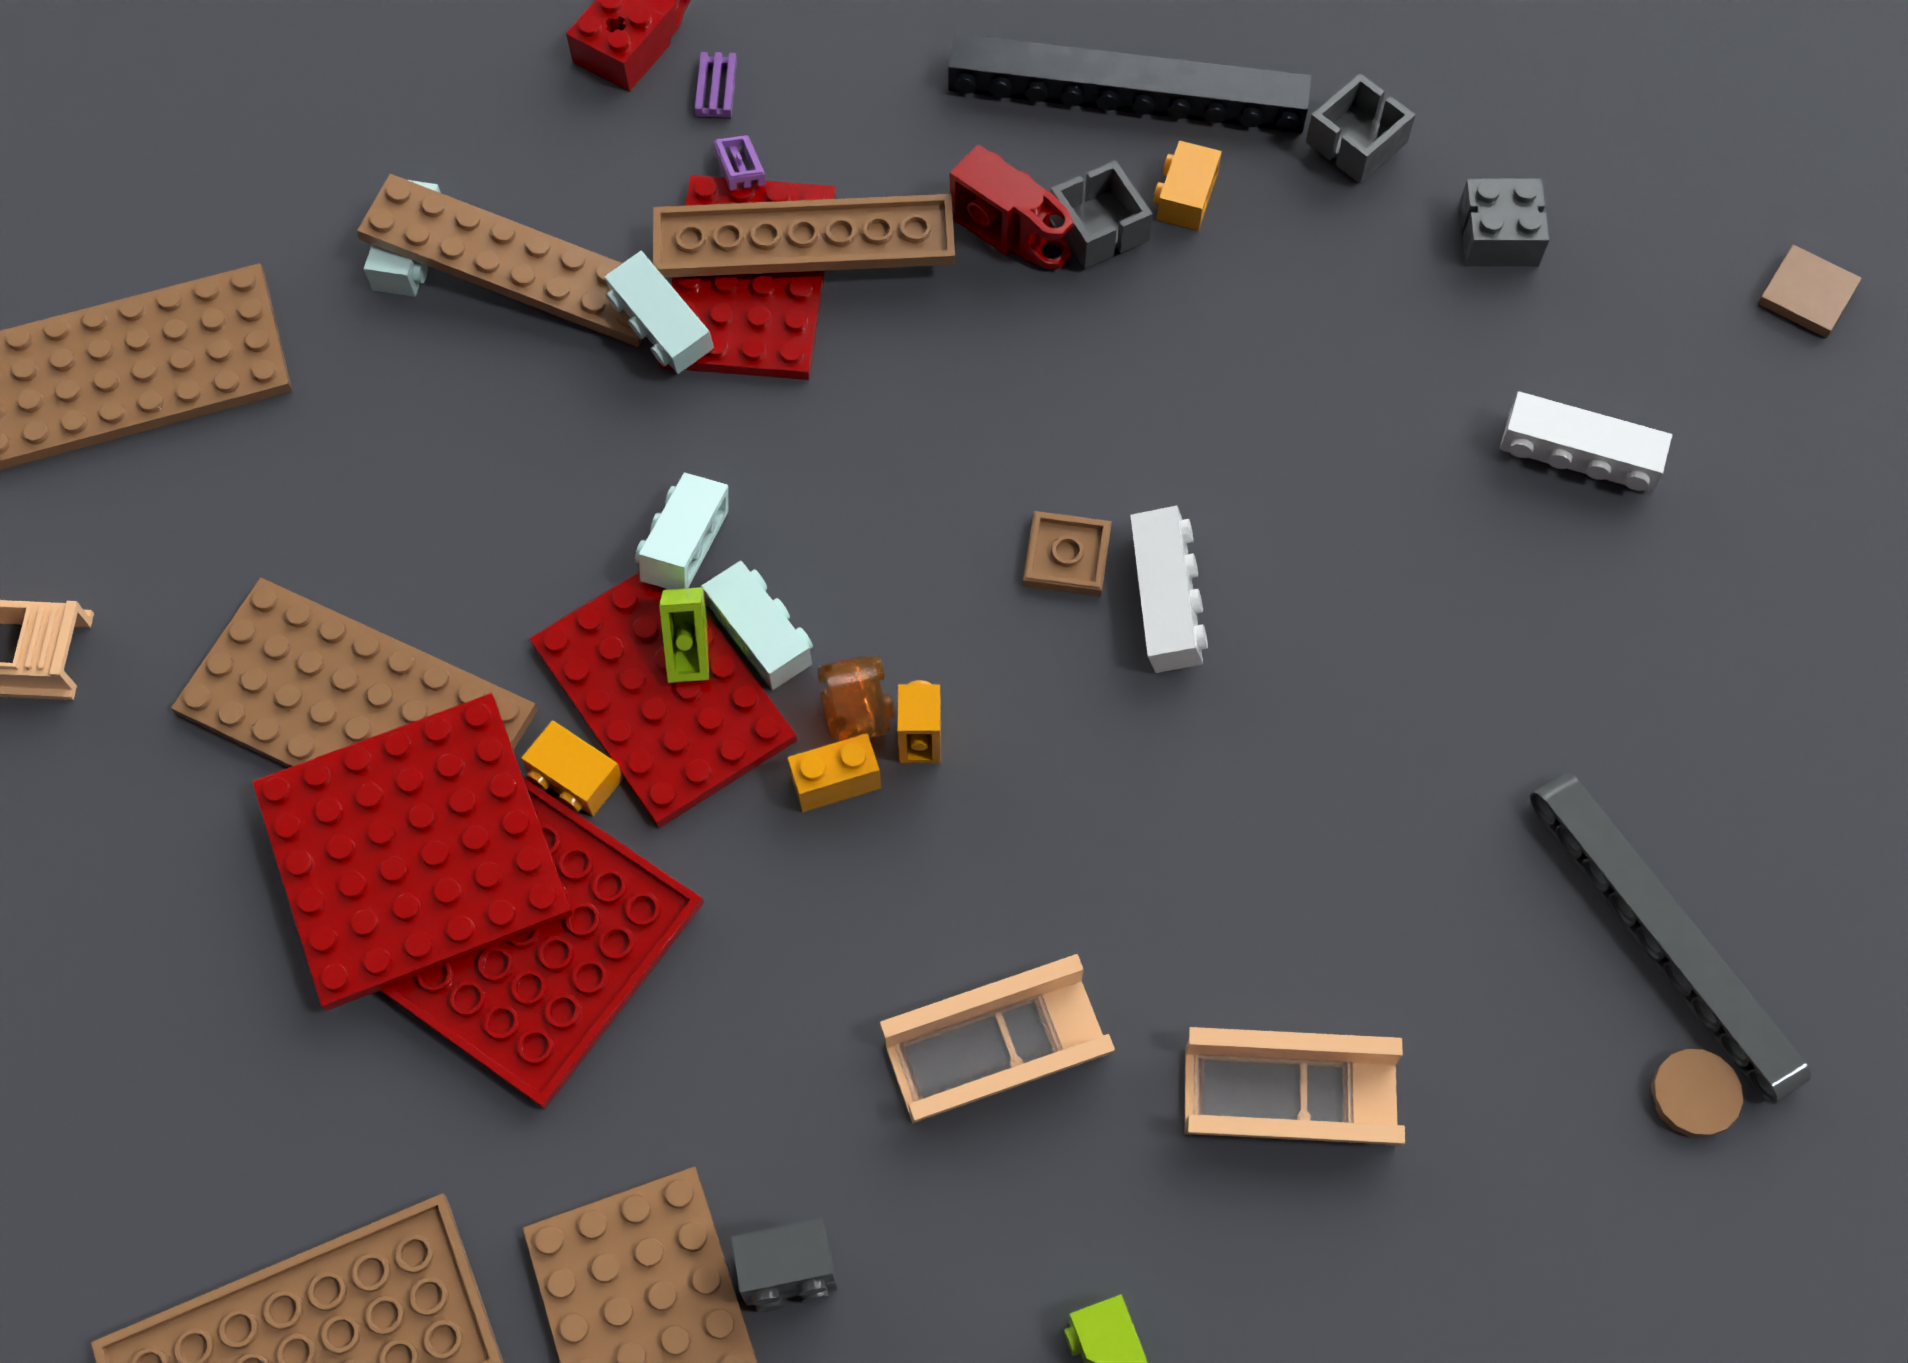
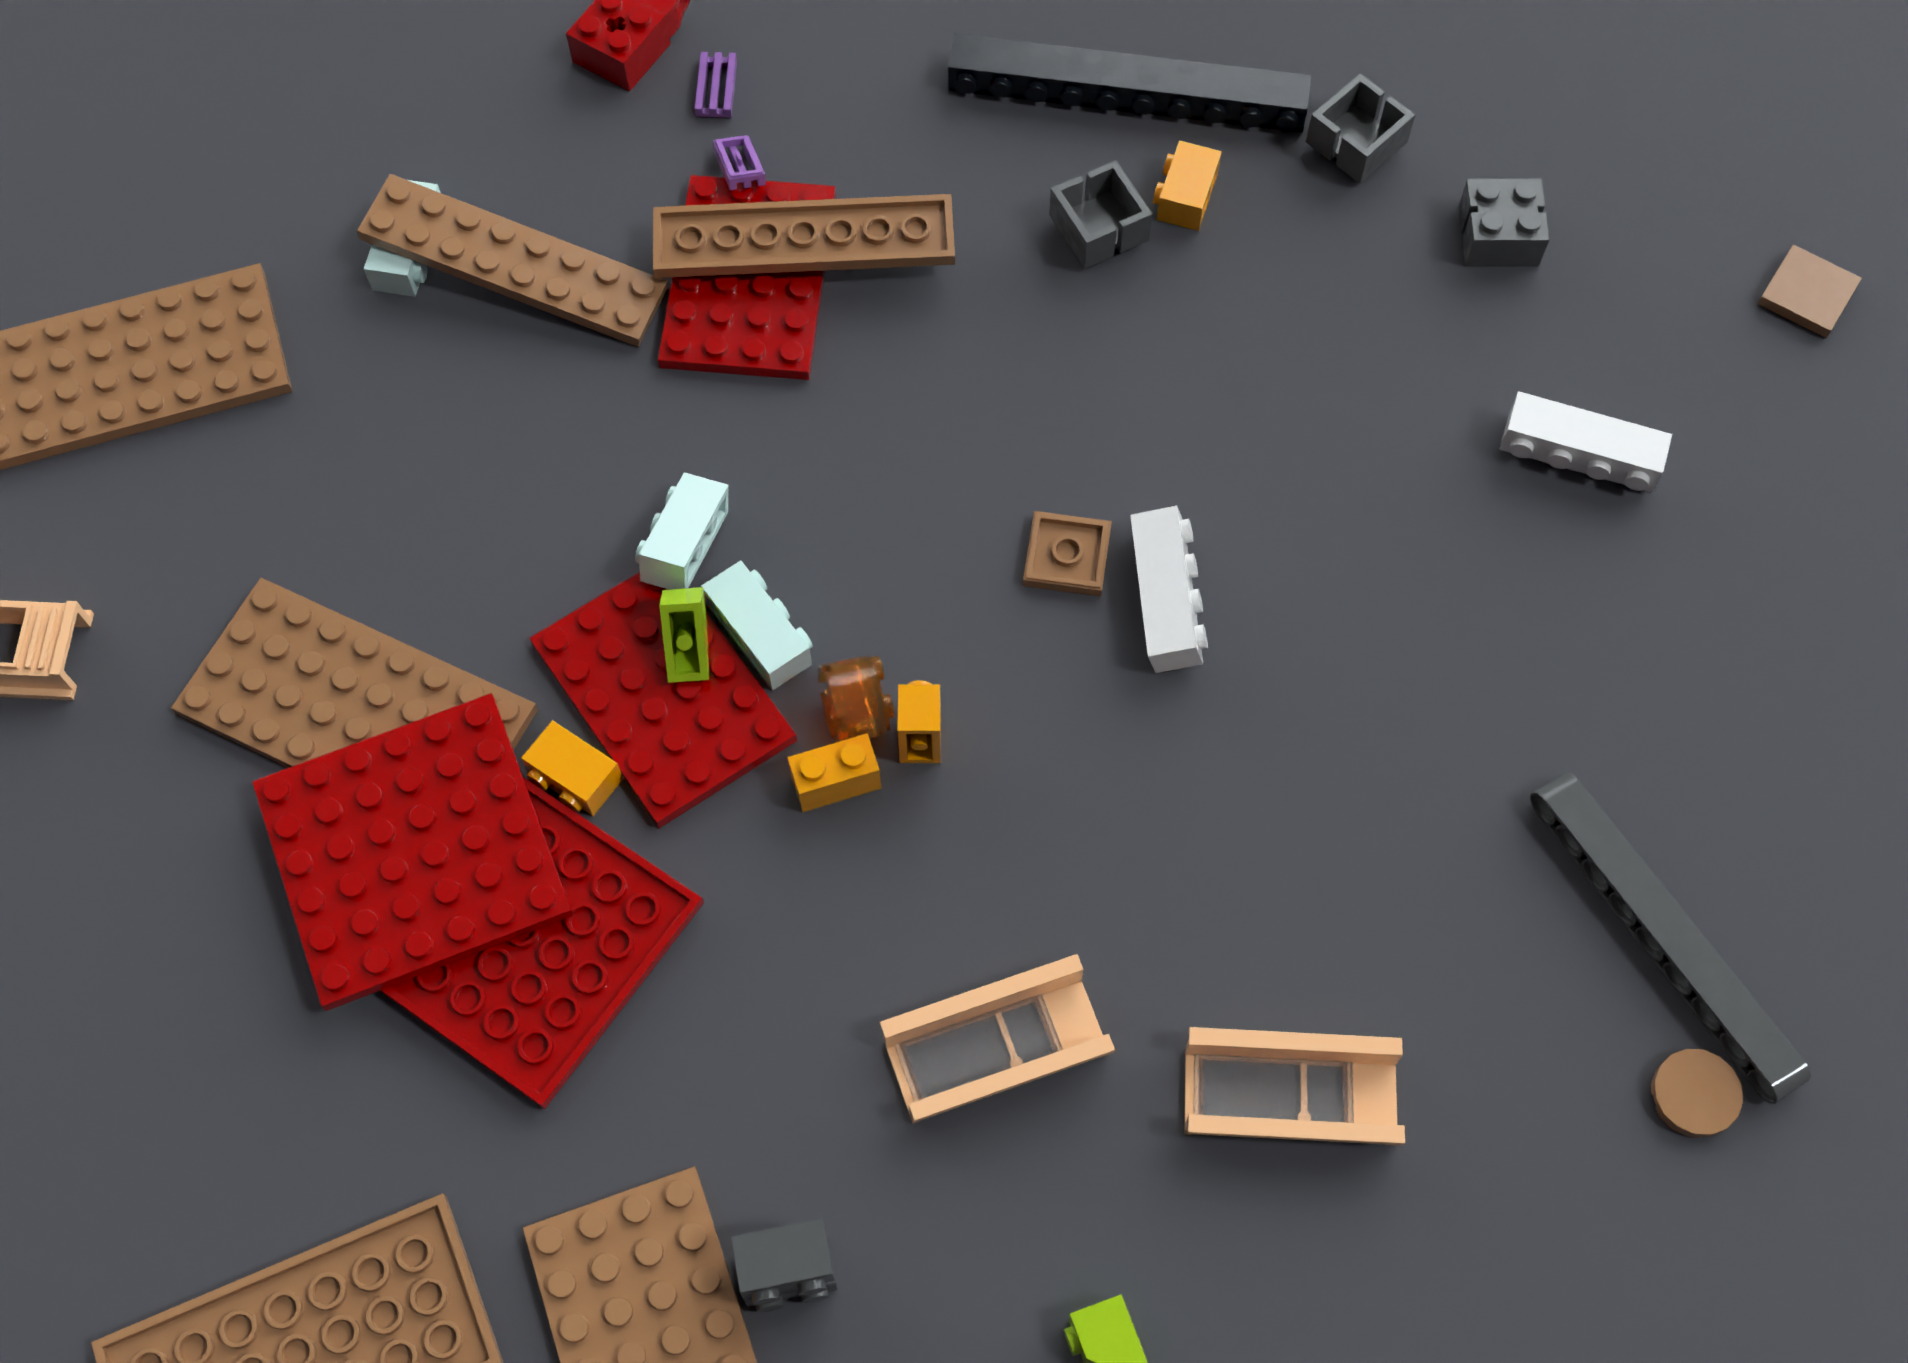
(658, 313): light aqua brick -> none
(1007, 208): red brick -> none

